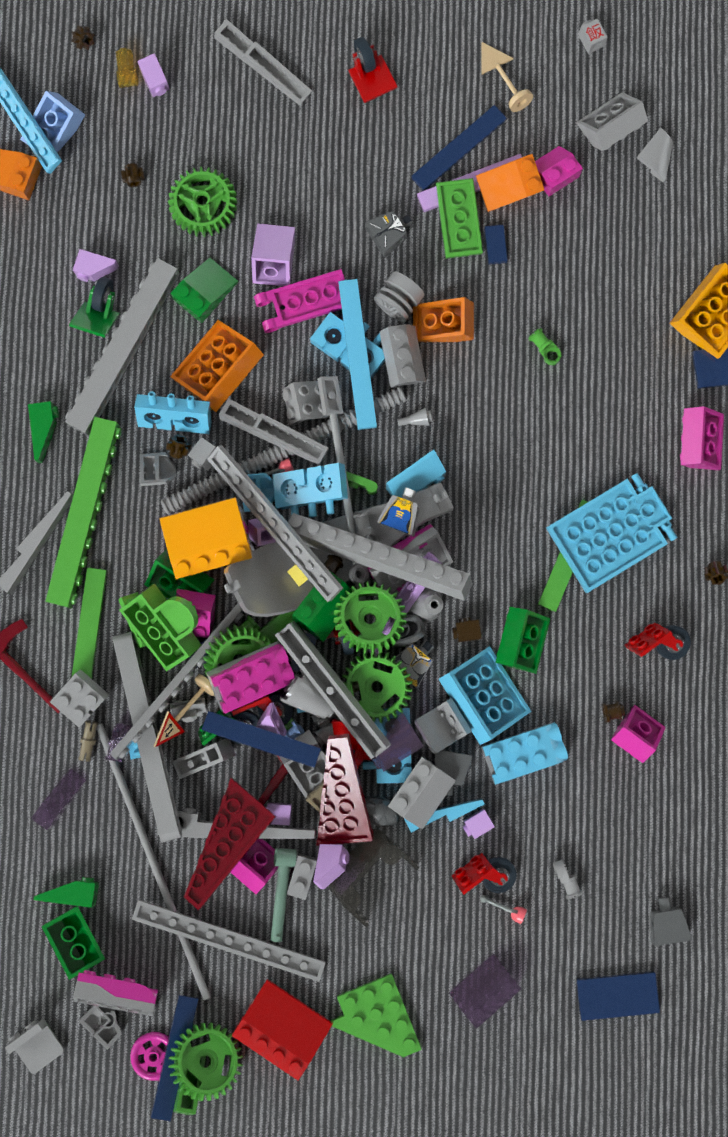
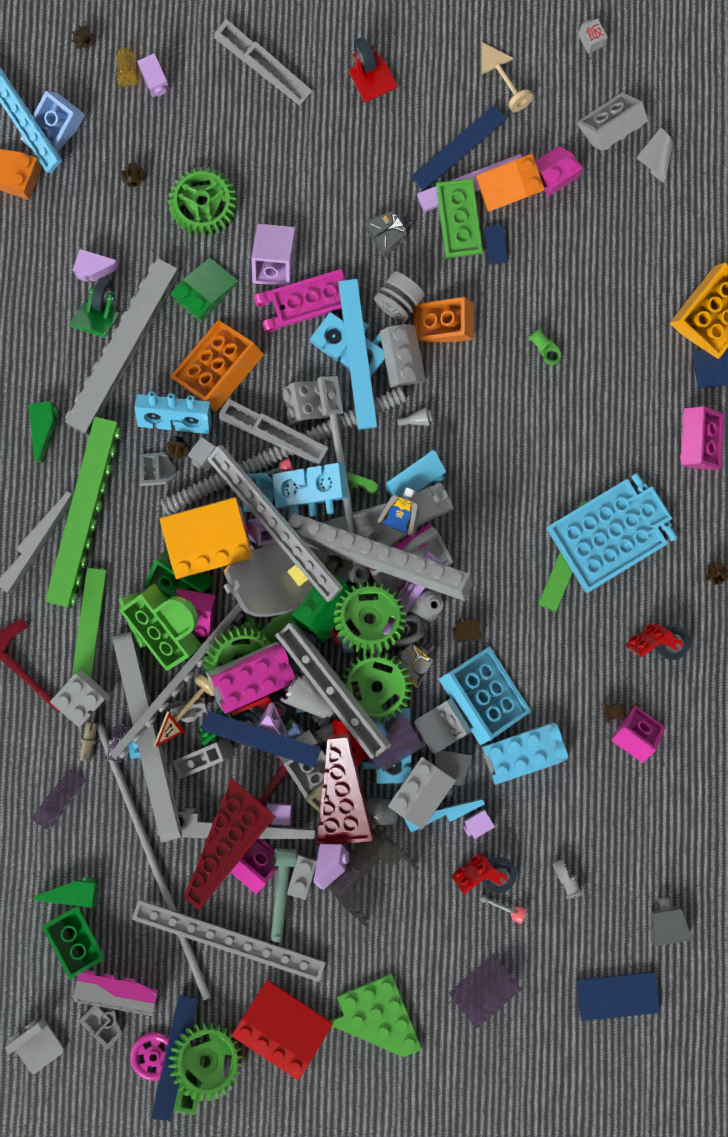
(522, 640): green slope -> none

